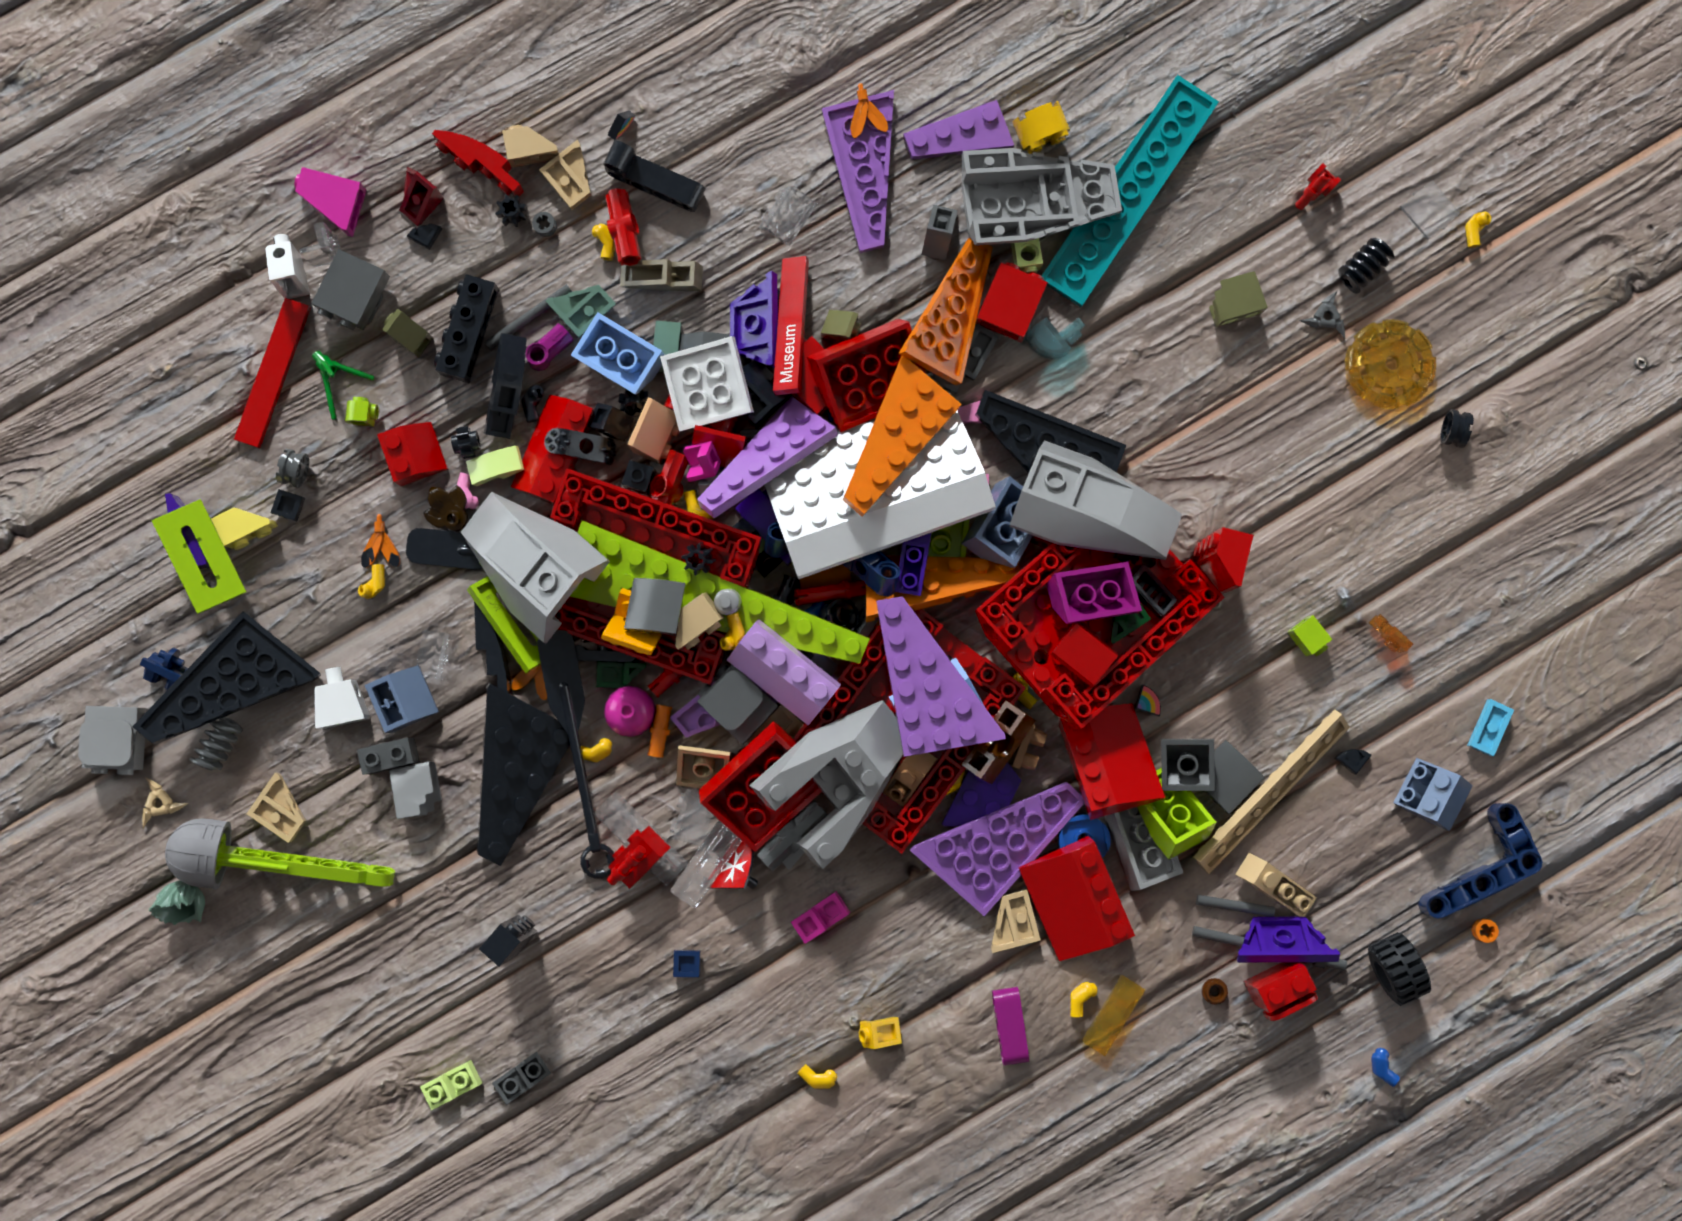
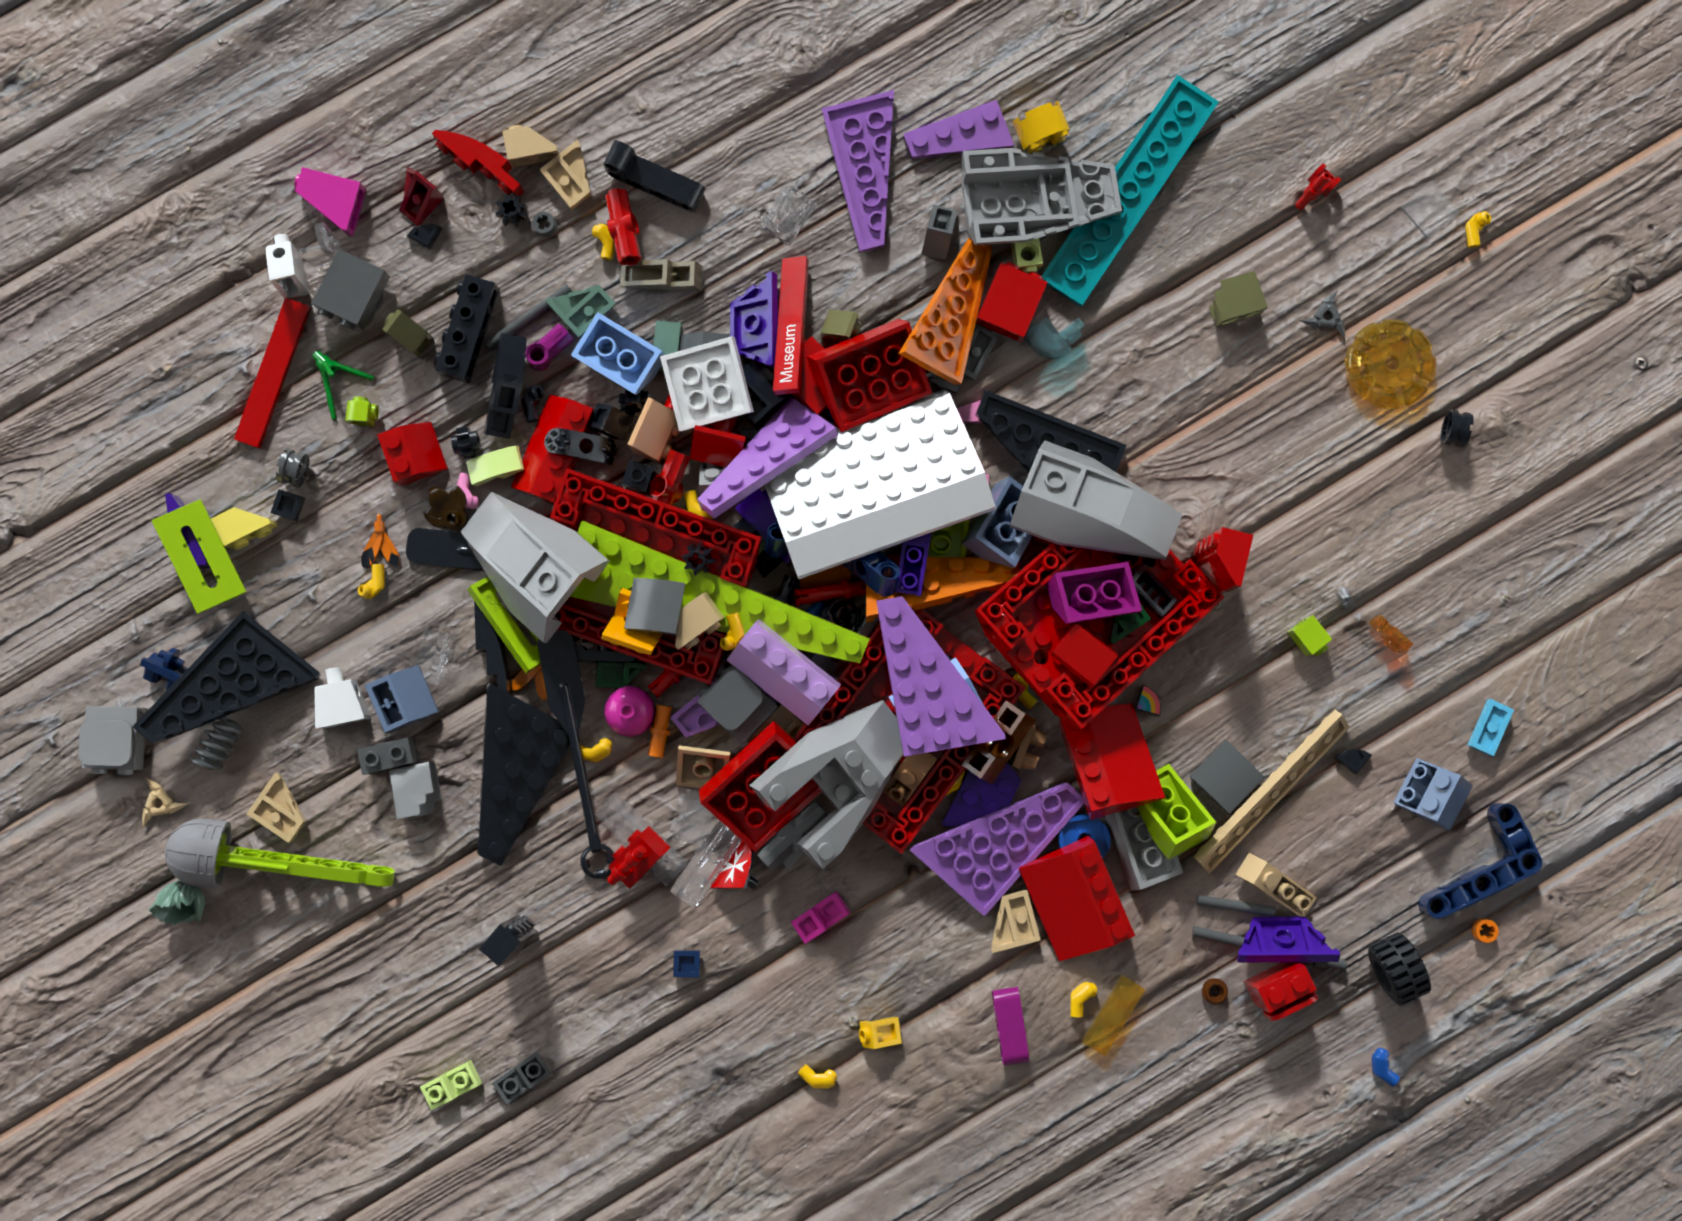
(621, 124): black tile -> none
(702, 460): dark pink panel -> none
(727, 601): light grey piece -> none
(864, 110): orange piece -> none
(904, 425): orange wing -> none
(1188, 764): dark grey slope -> none
(1363, 263): black piece -> none

